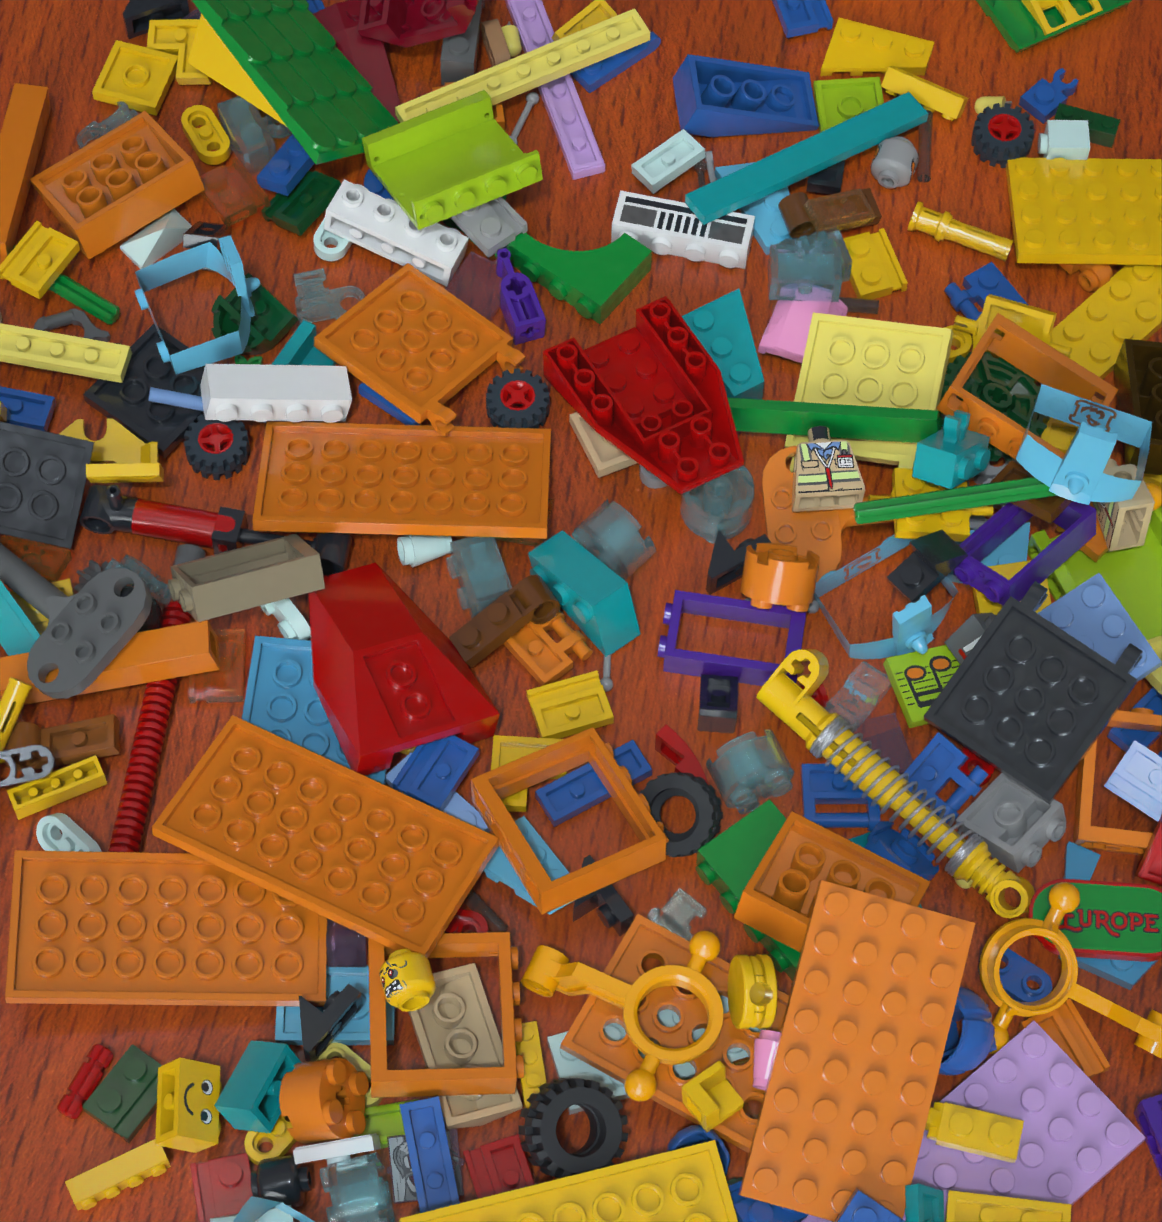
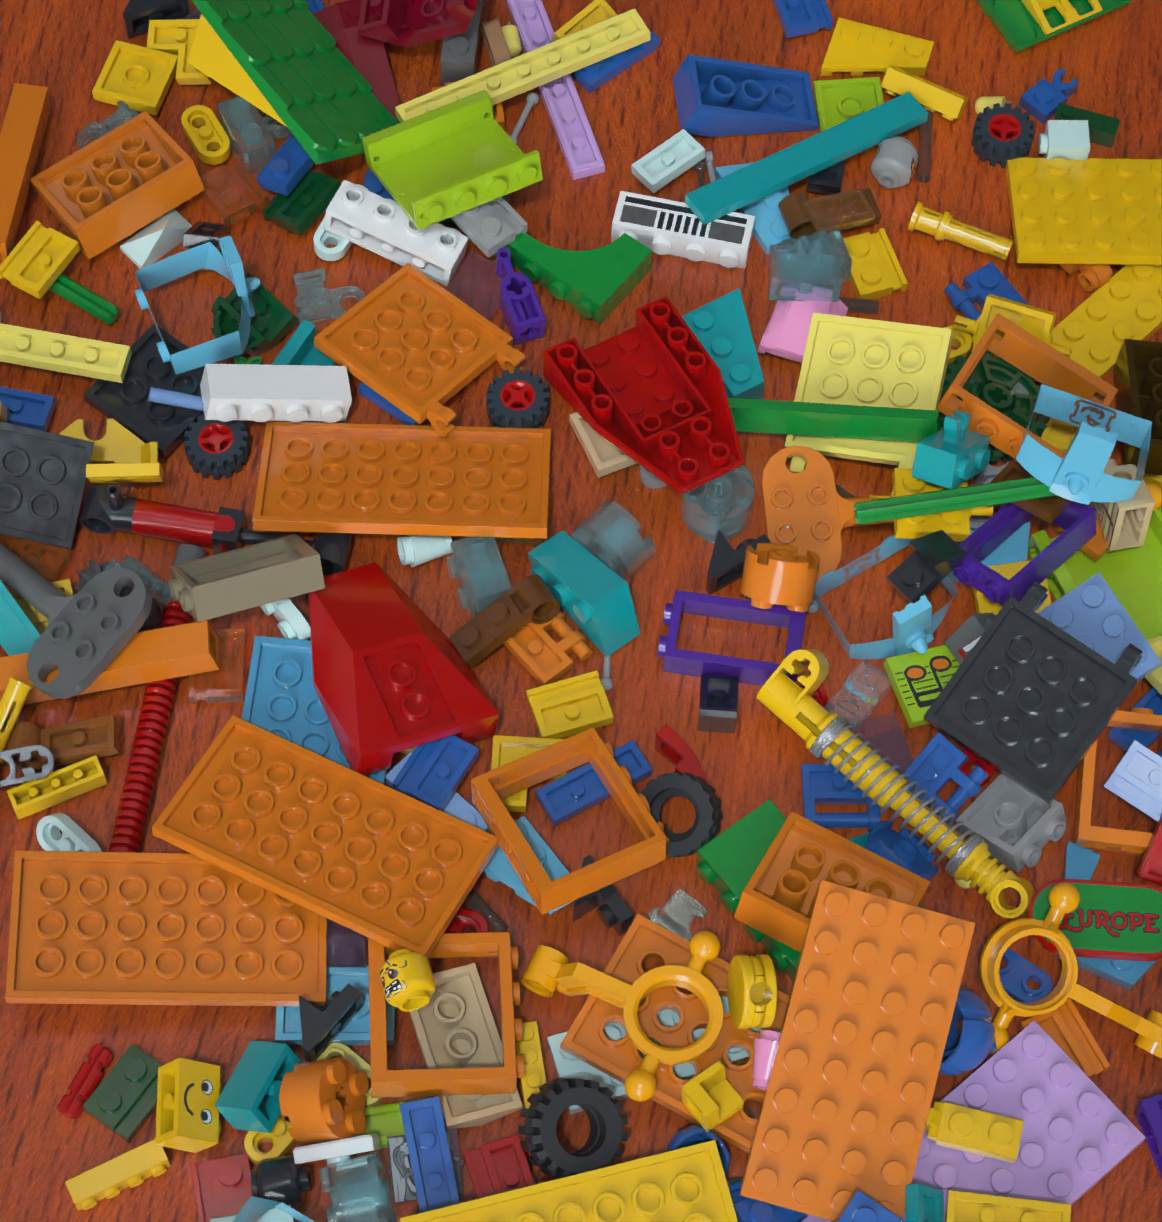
(73, 317): dark grey helmet -> none
(751, 771): clear light blue brick -> none
(825, 474): torso -> none

